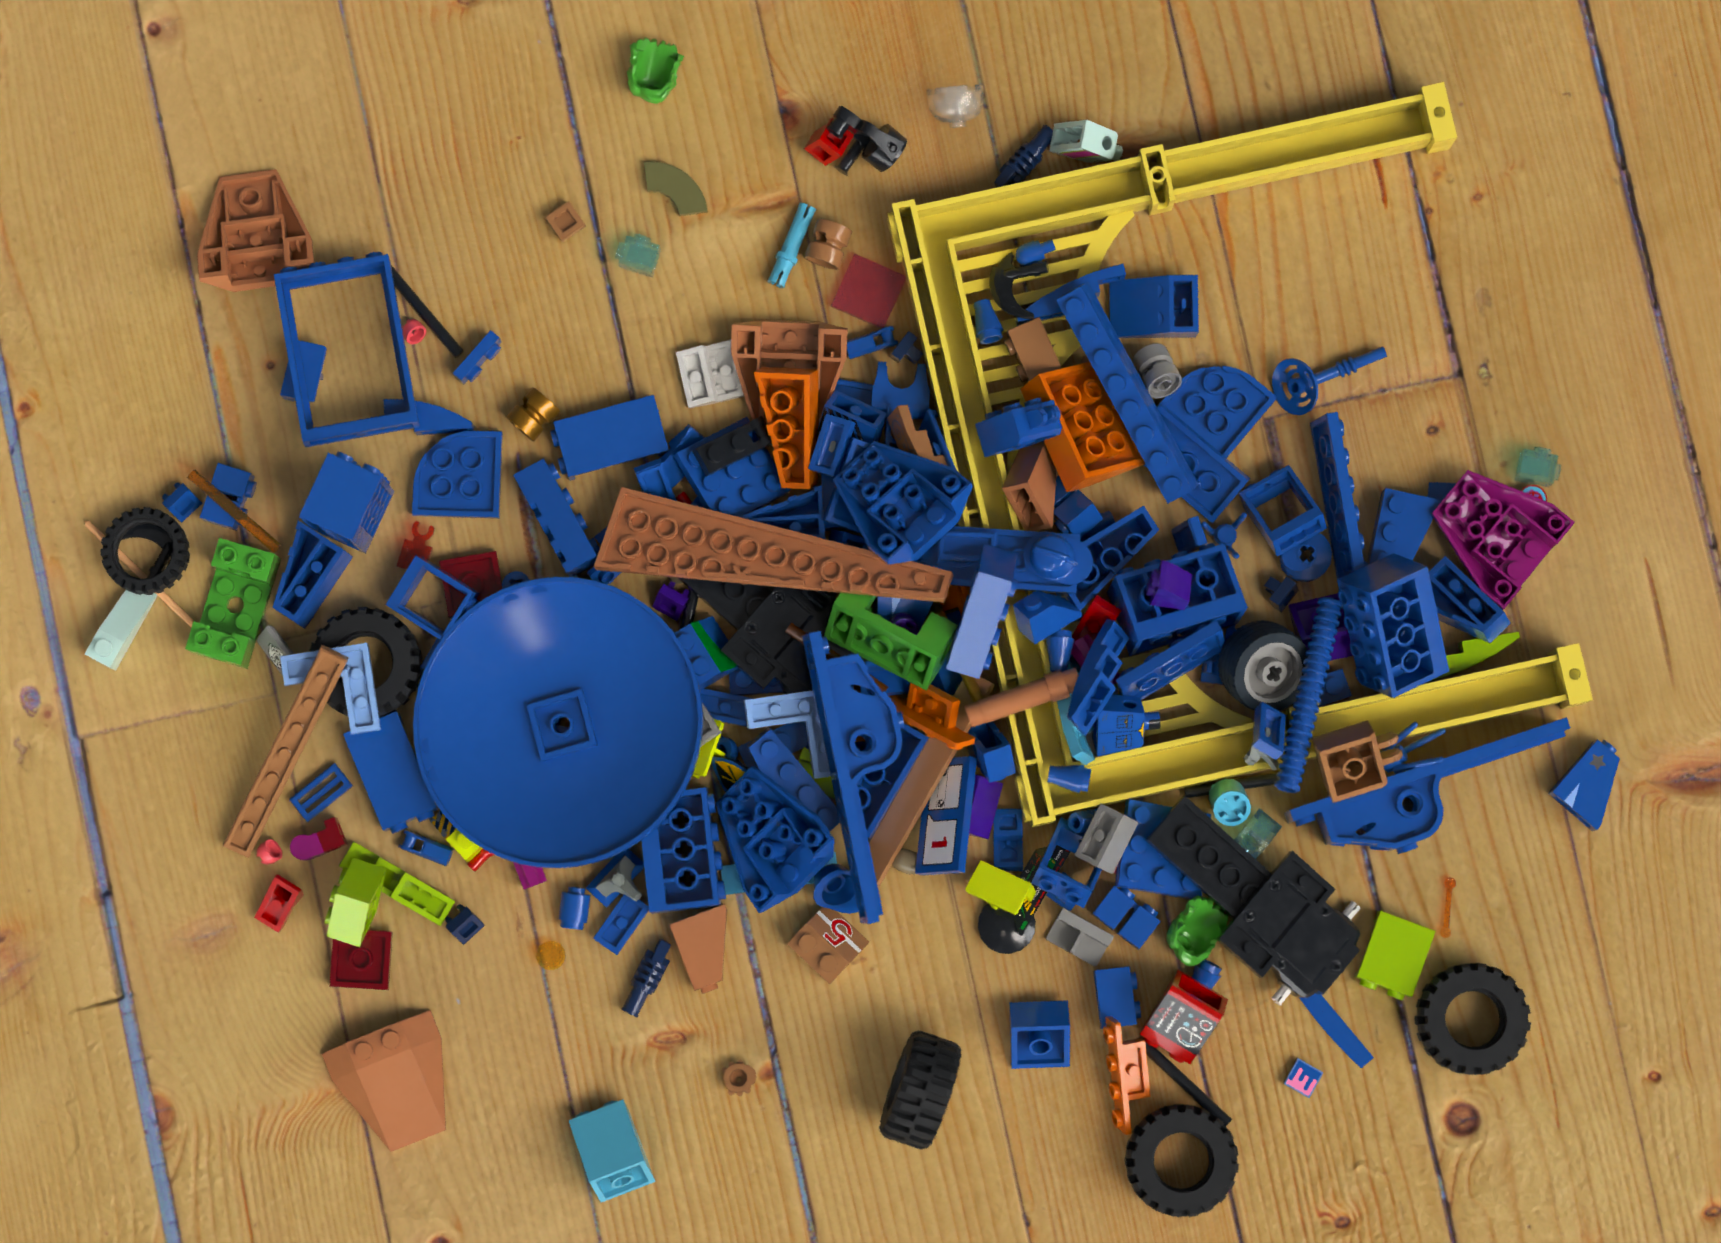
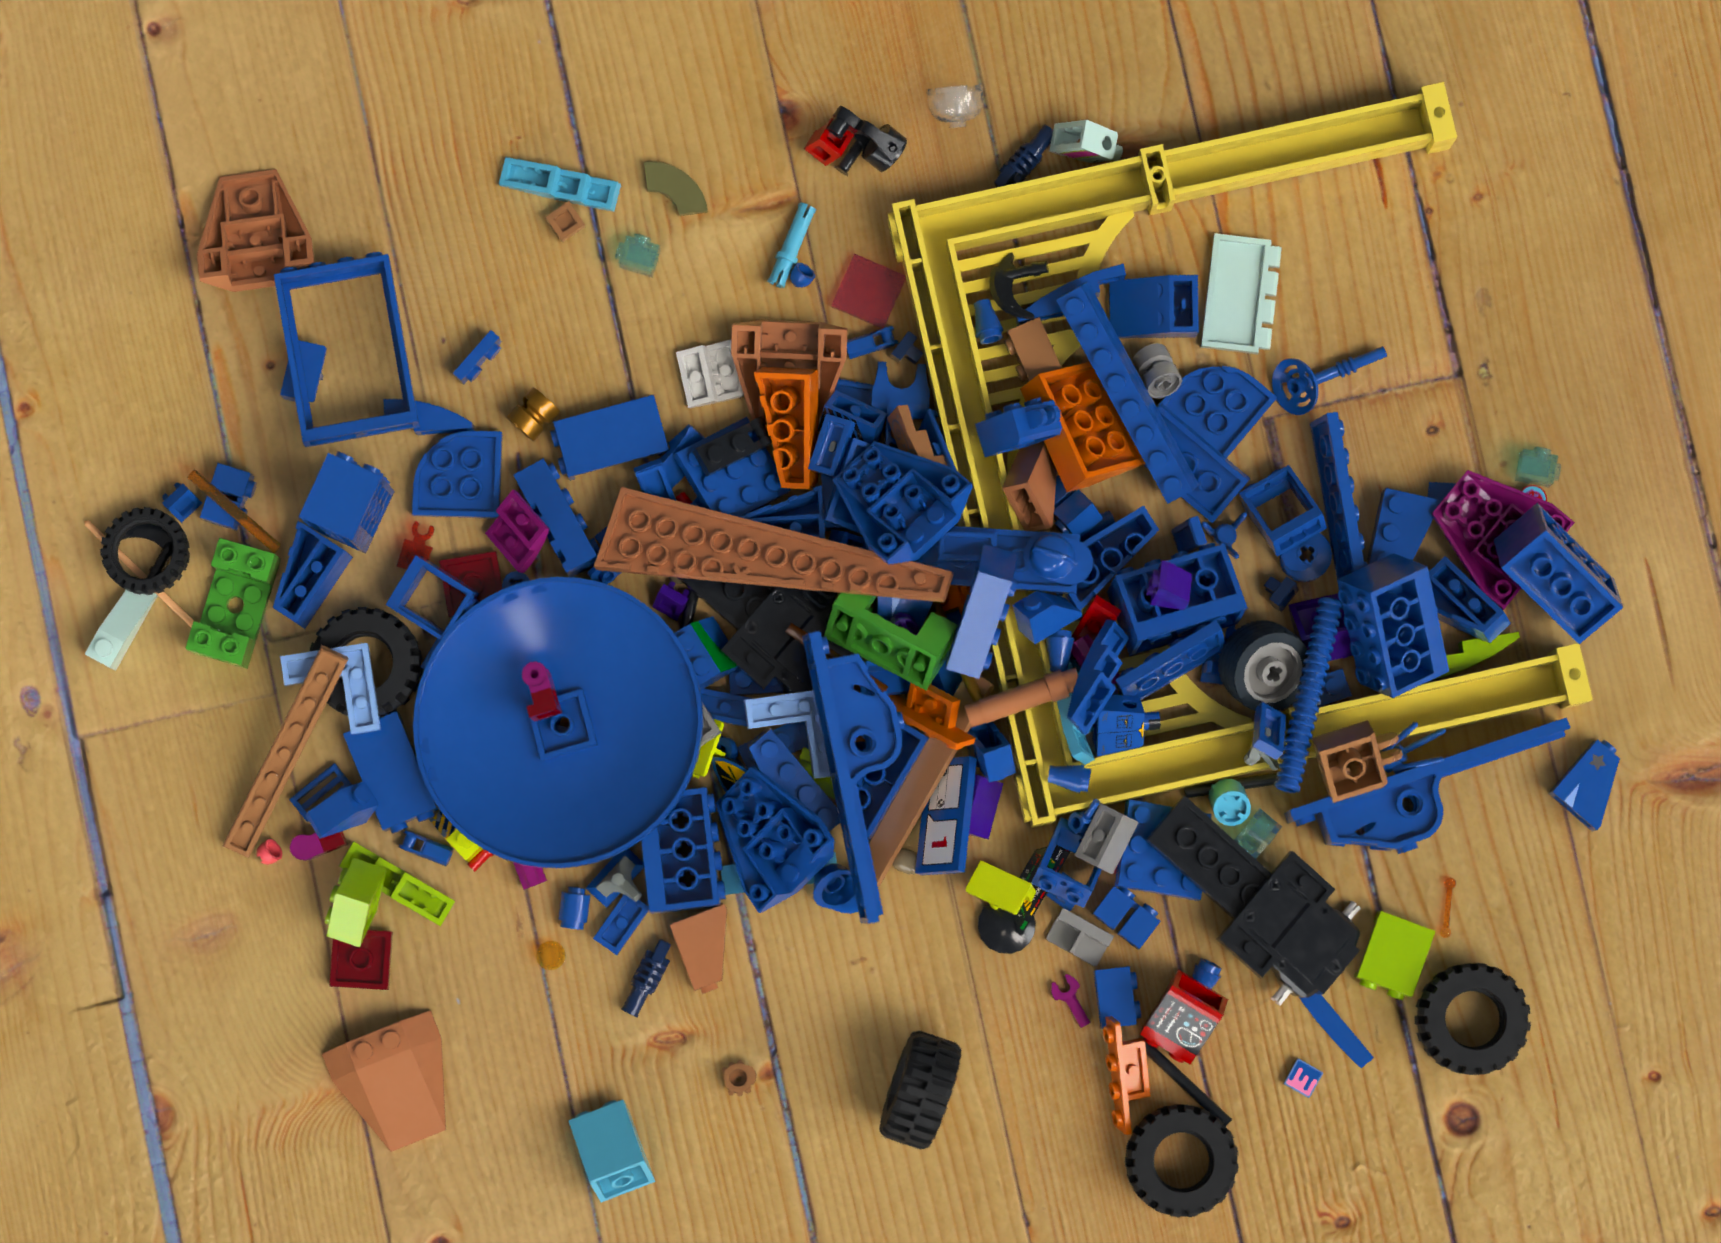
(273, 646): light grey slope -> none
(278, 903): red slope -> none
(343, 810): none -> blue slope
(418, 335): coral hinge -> none
(426, 315): black bar -> none
(464, 925): dark blue tile -> none
(518, 532): none -> magenta slope
(542, 692): none -> leg
(559, 184): none -> medium azure slope
(653, 69): bright green hair -> none
(801, 275): none -> blue hinge
(828, 242): medium nougat wheel -> none
(828, 943): medium nougat slope -> none
(1008, 839): blue slope -> none
(1033, 251): blue cylinder -> none
(1039, 1034): blue slope -> none
(1071, 1000): none -> magenta bar
(1086, 816): none -> blue piece
(1196, 930): bright green hair -> none
(1238, 292): none -> light aqua hinge
(1558, 573): none -> blue brick

